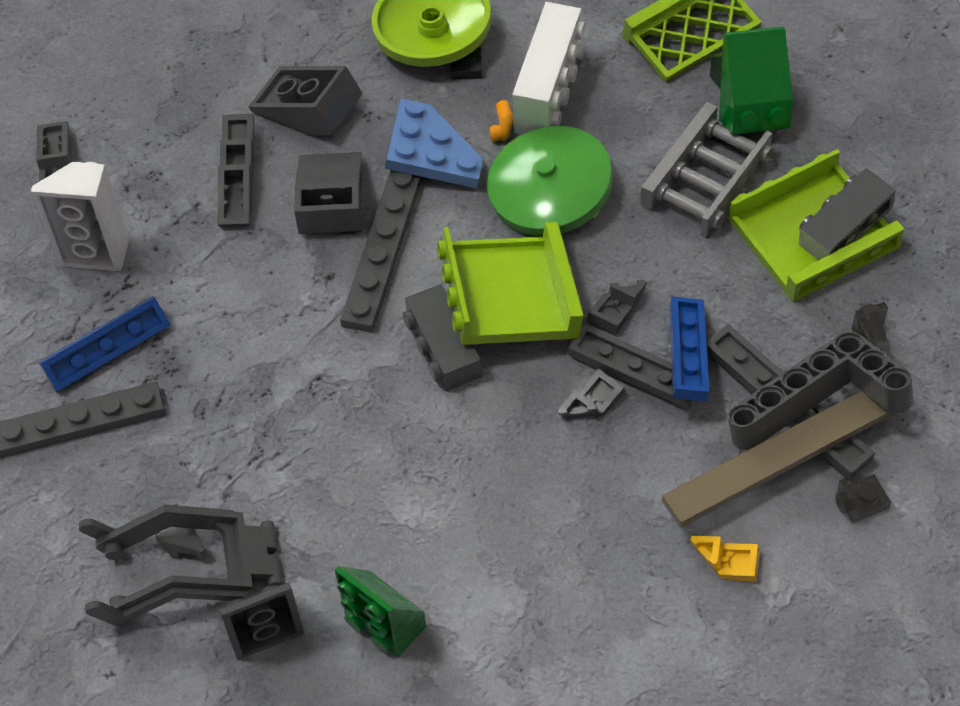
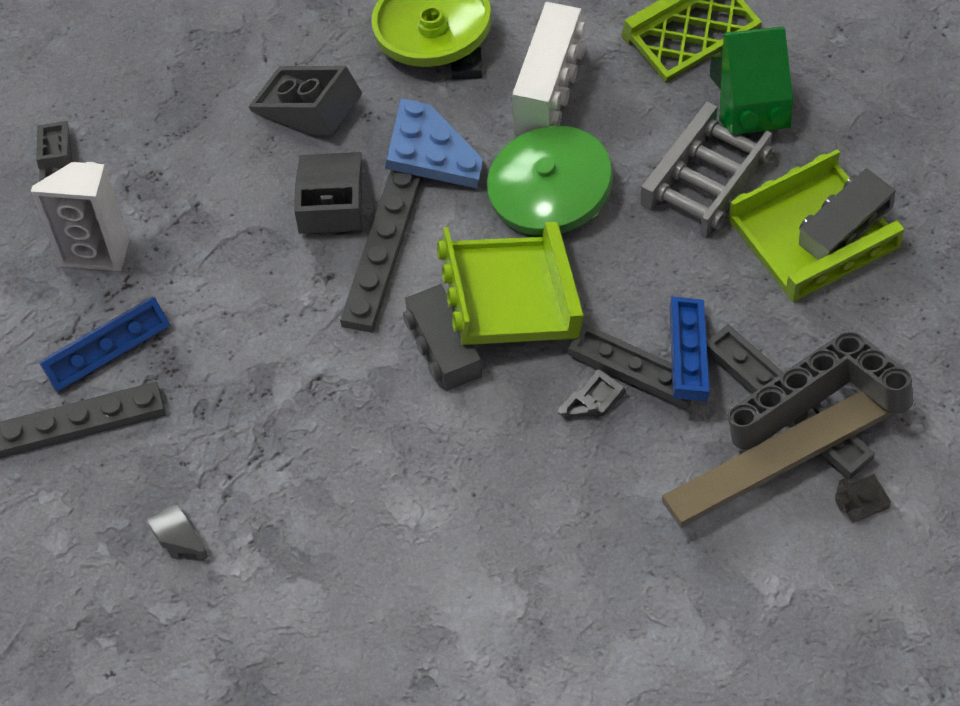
(236, 170): dark grey slope -> none
(244, 549): dark grey piece -> none
(262, 620): dark grey slope -> none
(379, 610): green slope -> none
(505, 116): light orange arm -> none
(616, 306): dark grey slope -> none
(729, 560): yellow slope -> none
(869, 323): clear smoke bracket -> none

